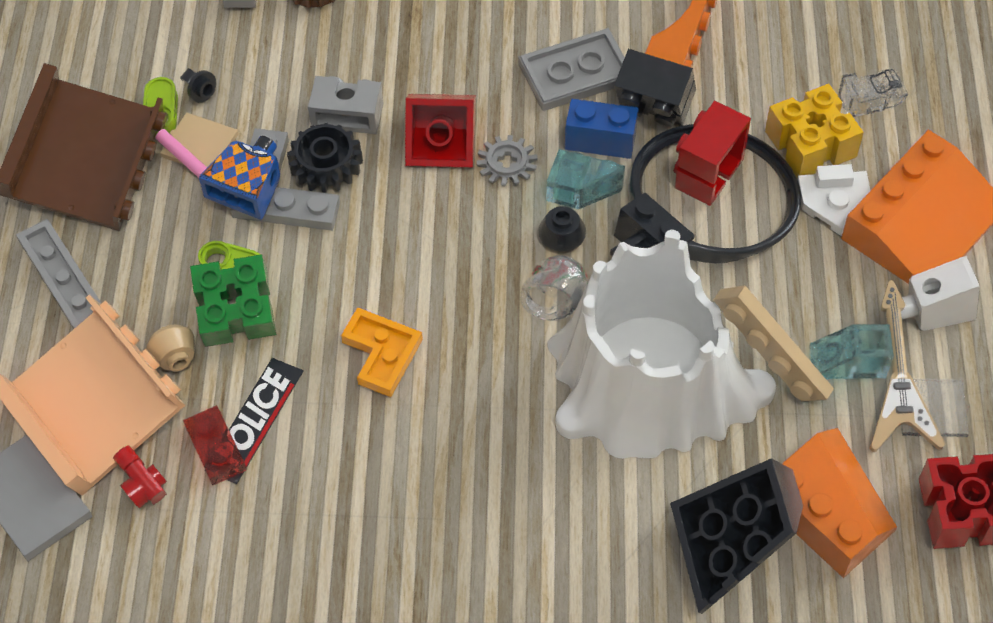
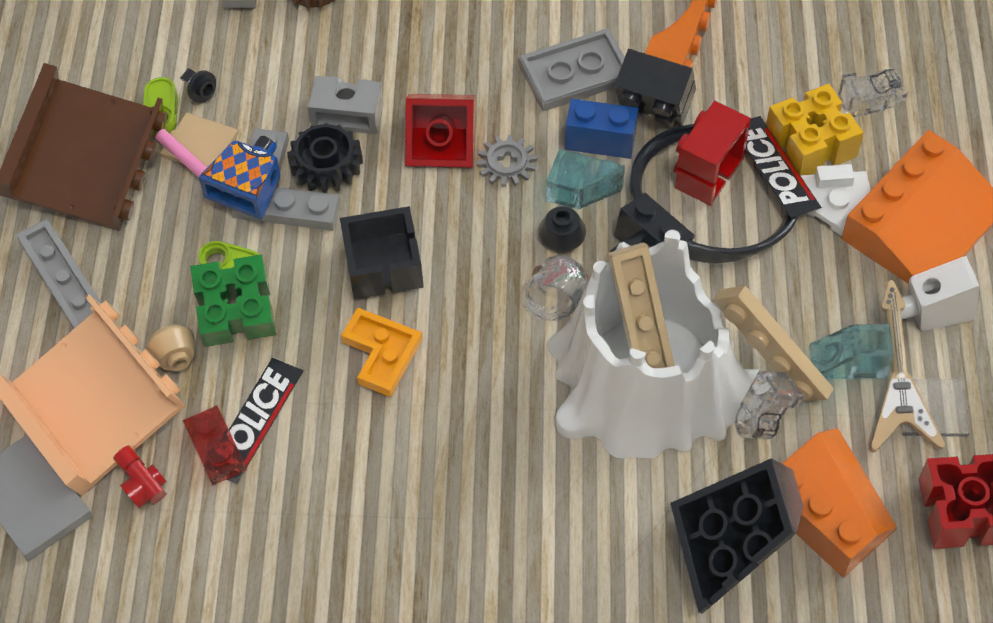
(381, 252): none -> black piece
(640, 304): none -> tan plate
(766, 404): none -> clear leg
(779, 170): none -> sticker

